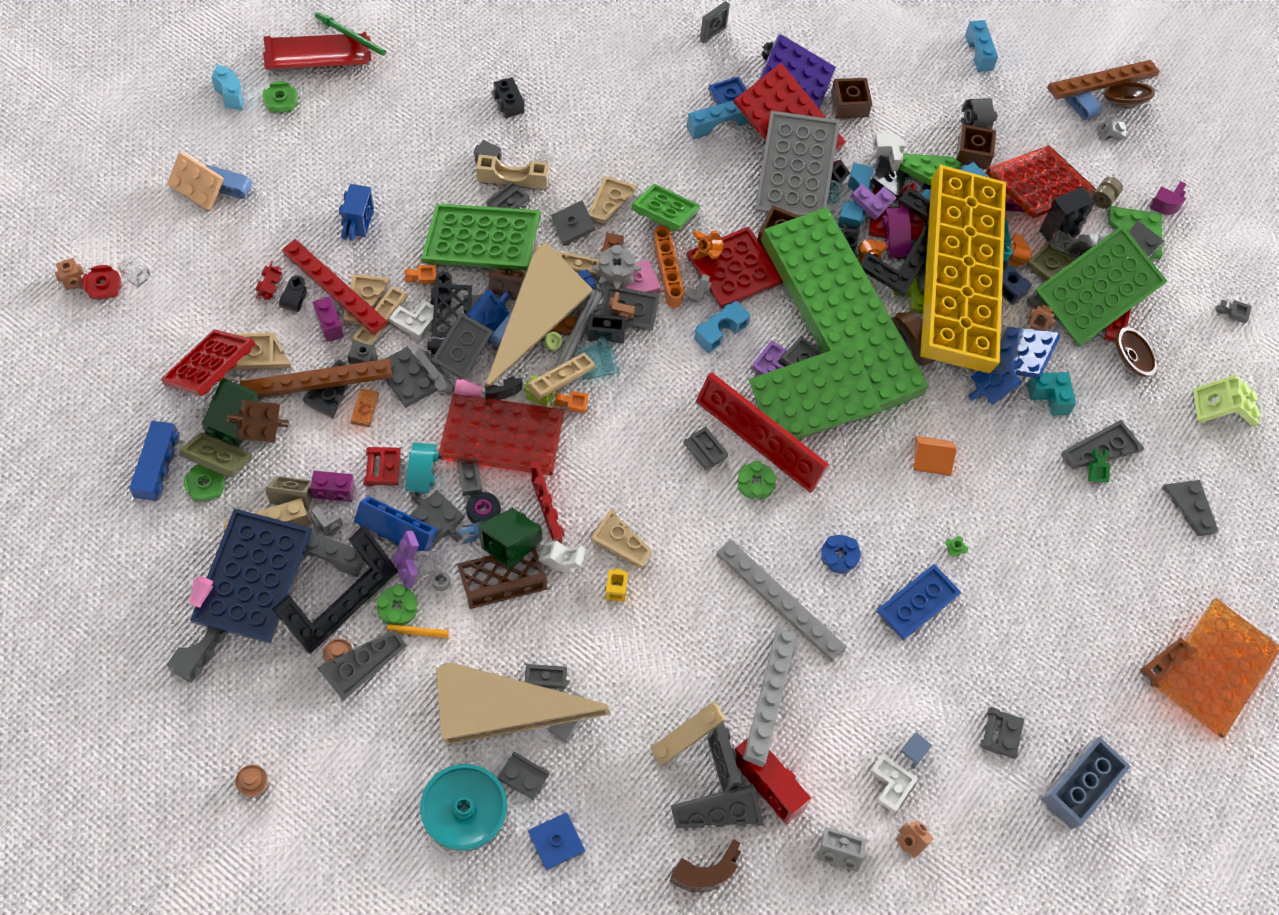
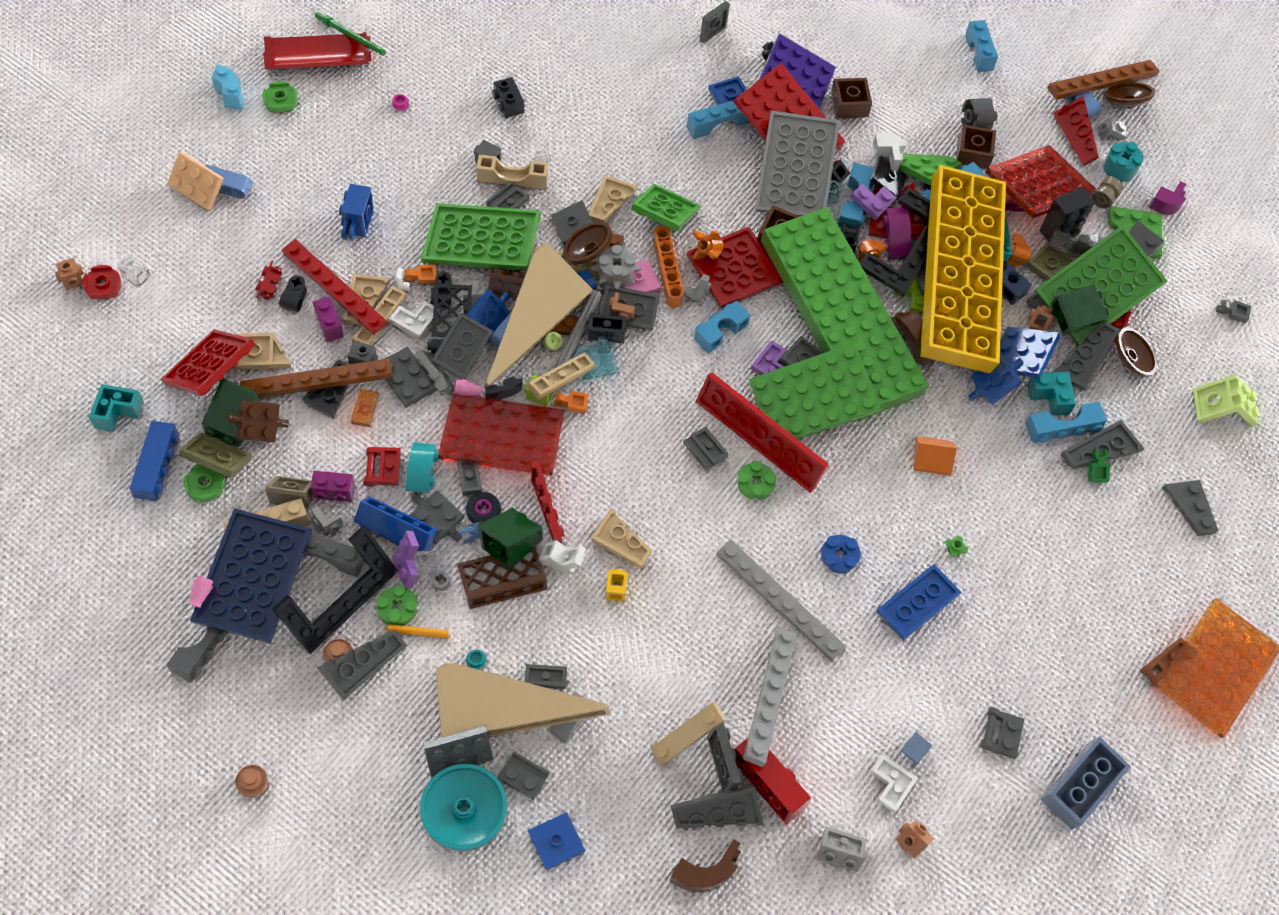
(111, 403): none -> teal brick
(399, 275): none -> white arm
(400, 102): none -> dark pink plate
(460, 748): none -> dark grey plate
(476, 659): none -> teal plate
(588, 243): none -> reddish brown dish
(1045, 427): none -> dark azure arch
(1077, 127): none -> red wing
(1079, 309): none -> dark green slope
(1089, 355): none -> dark grey wing
(1123, 161): none -> teal brick

